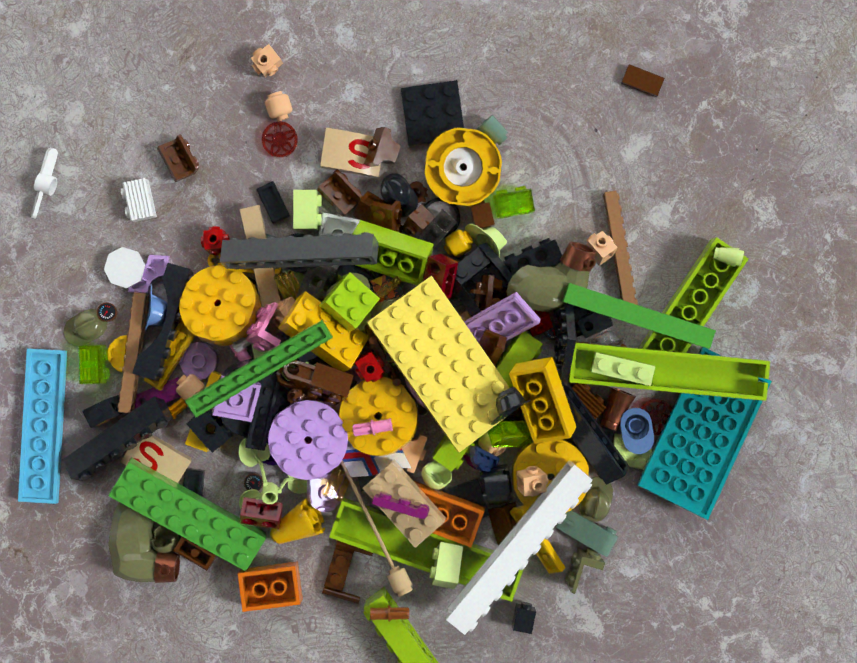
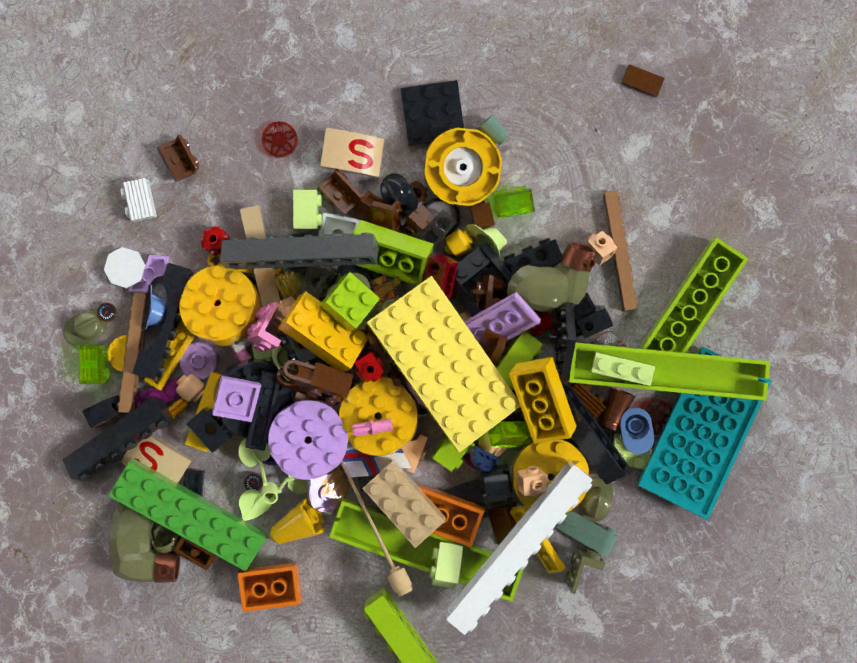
(42, 426): medium azure plate -> none
(45, 182): white piece -> none
(259, 368): bright green tile -> none
(260, 57): light nougat brick -> none
(260, 514): dark red brick -> none
(273, 202): black tile -> none
(278, 106): light nougat head -> none
(294, 396): reddish brown axle -> none
(338, 571): reddish brown plate -> none
(382, 148): reddish brown brick -> none
(389, 613): dark orange axle -> none
(402, 505): magenta plate -> none
(436, 475): yellowish green hair -> none
(508, 402): black piece -> none
(524, 617): black brick -> none
(638, 315): bright green tile -> none
(730, 256): yellowish green cone -> none

